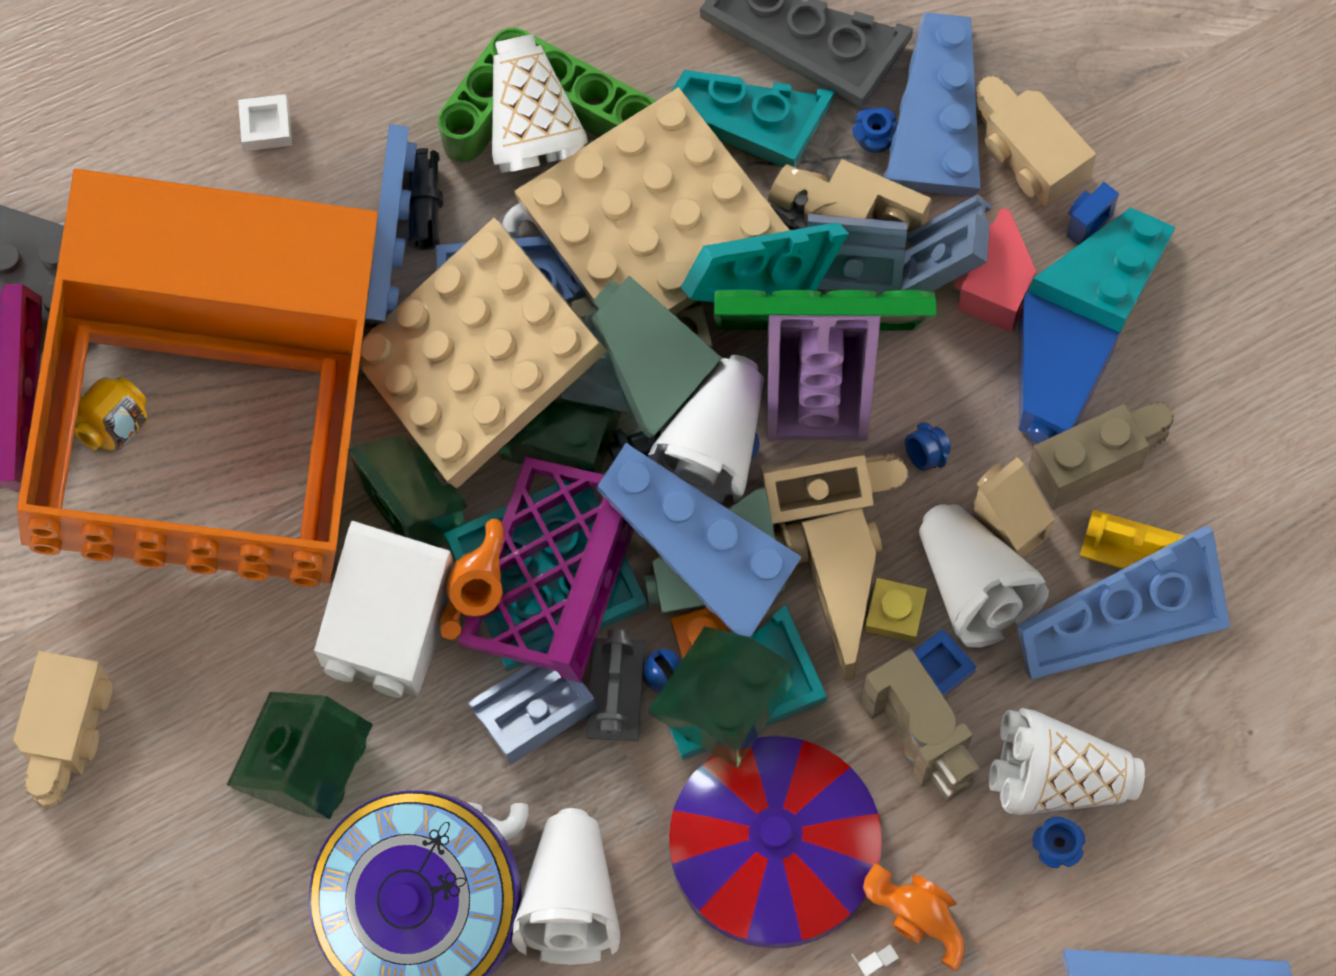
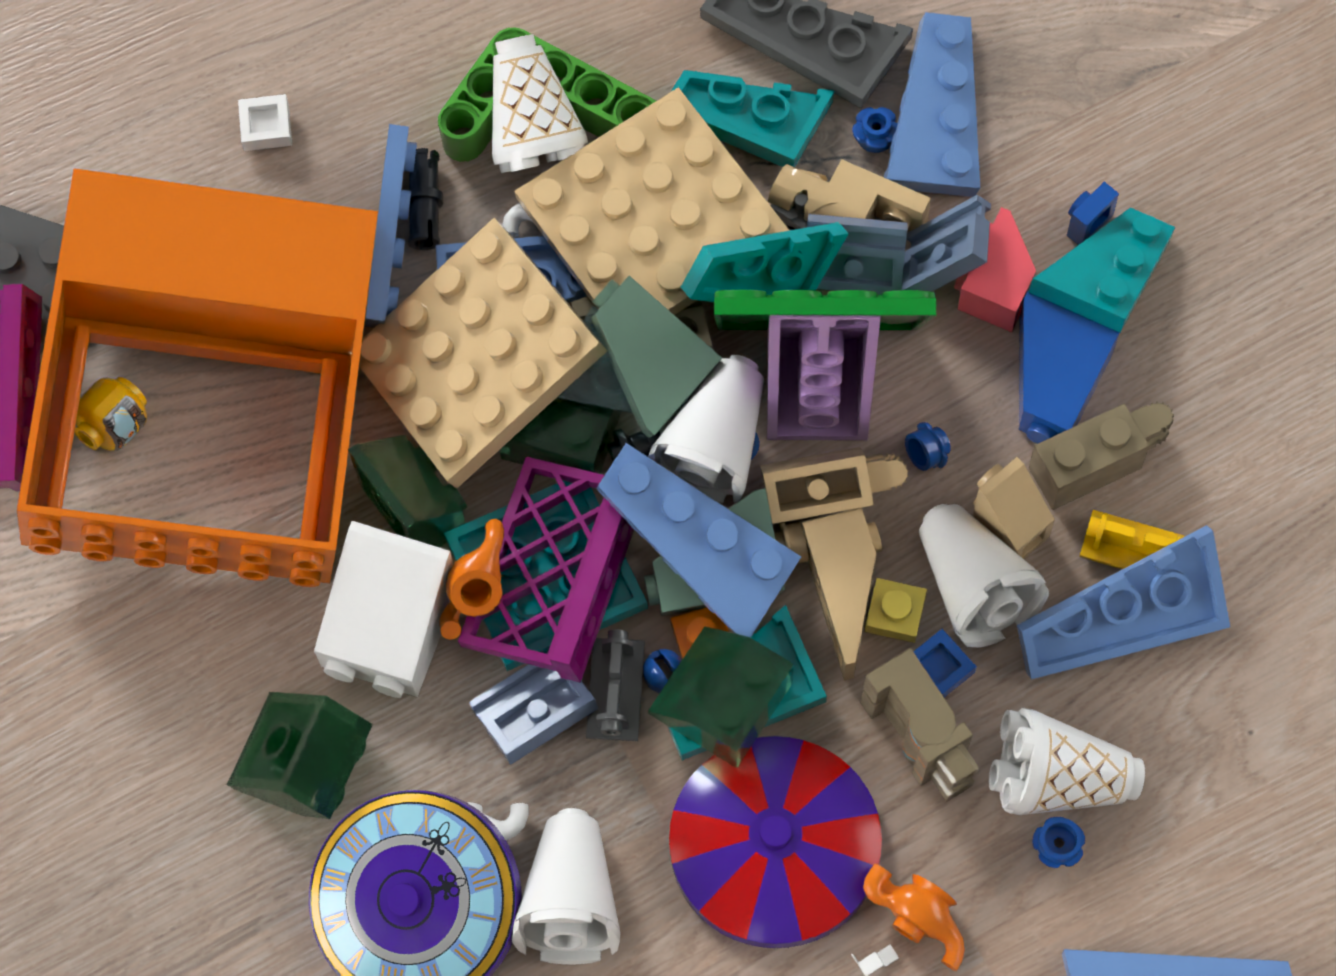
(60, 722): tan hinge -> none
(1033, 141): tan hinge -> none

